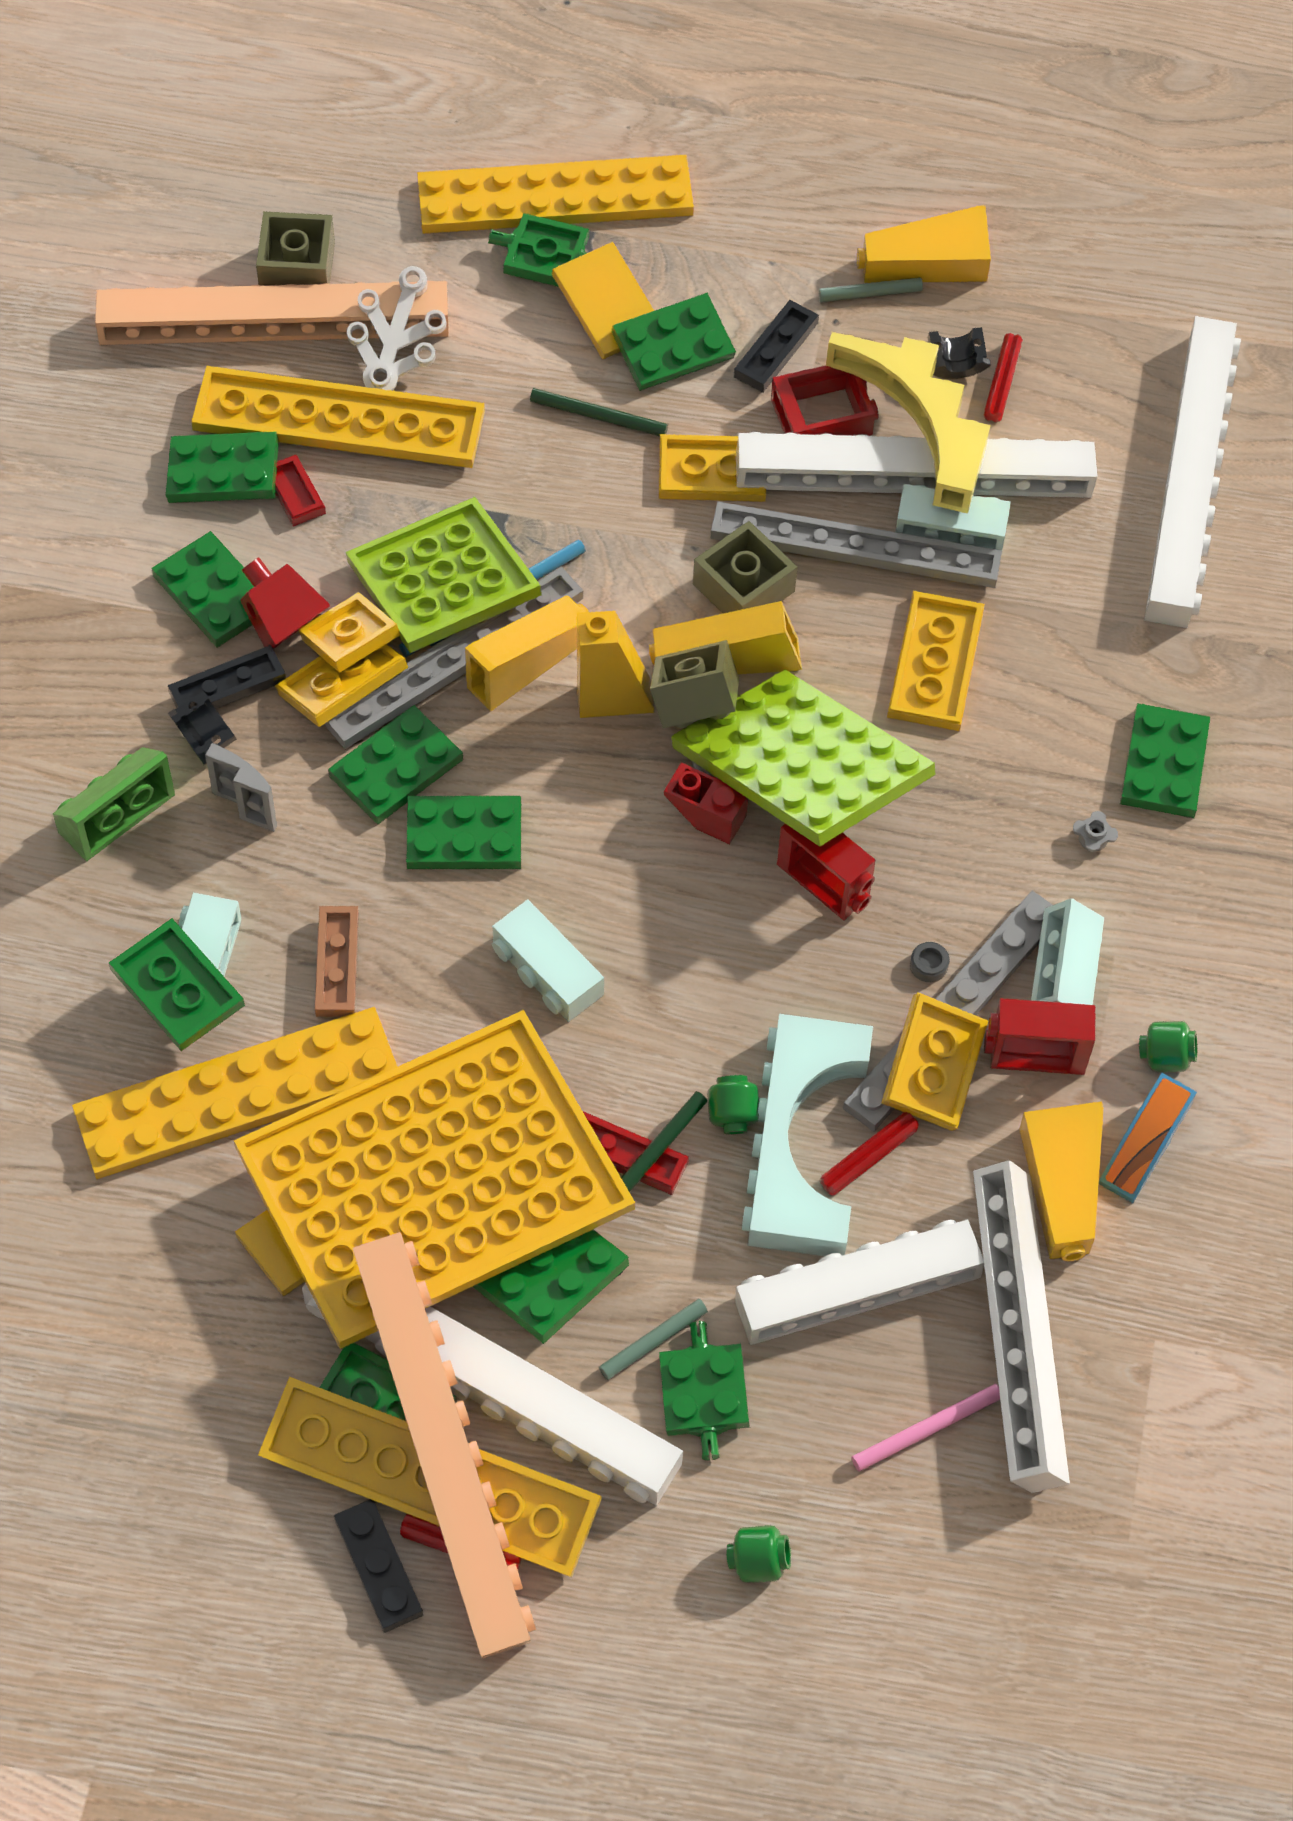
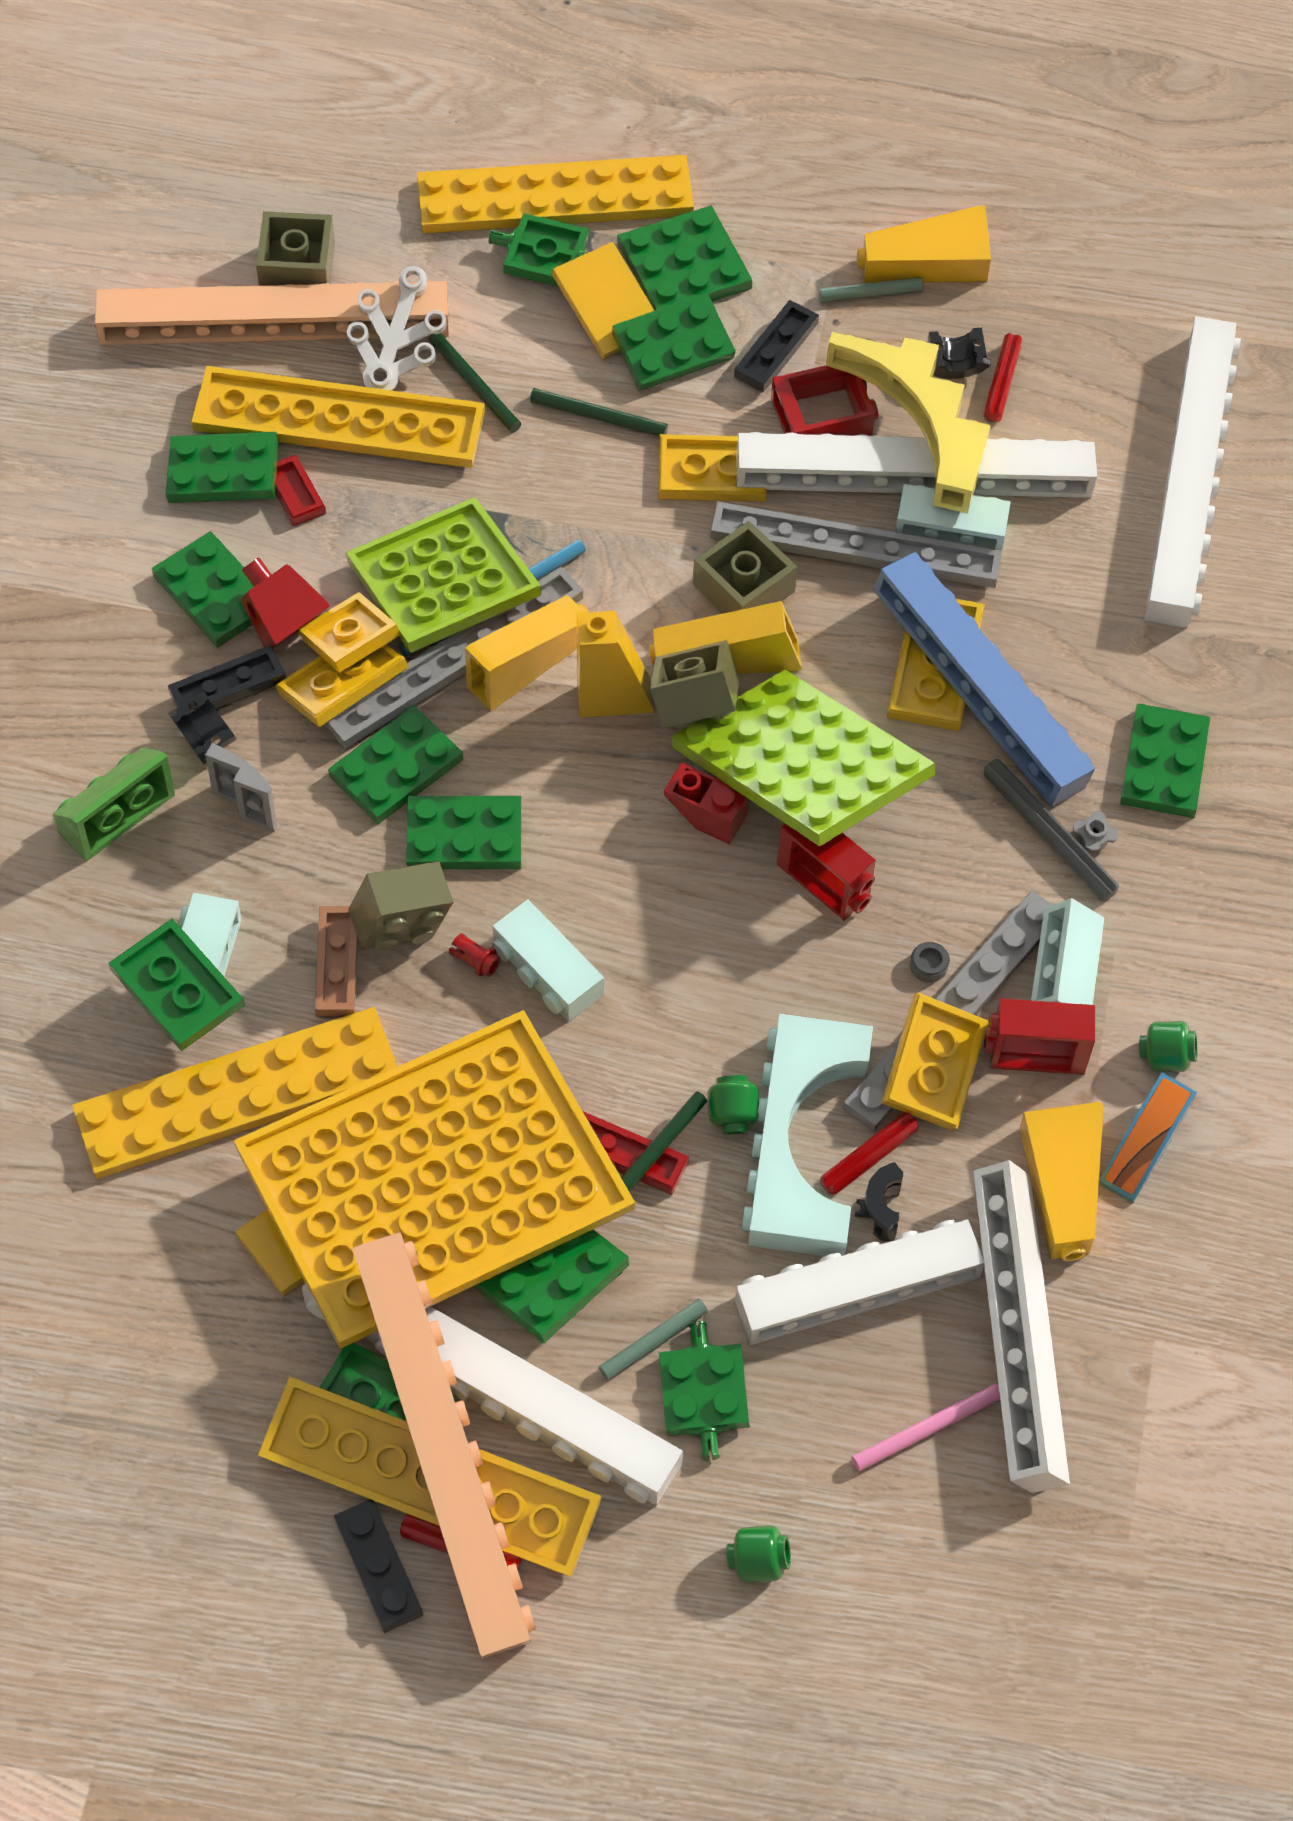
(400, 906): none -> olive brick
(475, 382): none -> dark green bar
(481, 959): none -> red pin
(684, 259): none -> green plate
(882, 1184): none -> black piece
(984, 679): none -> medium blue brick
(1051, 829): none -> dark grey axle

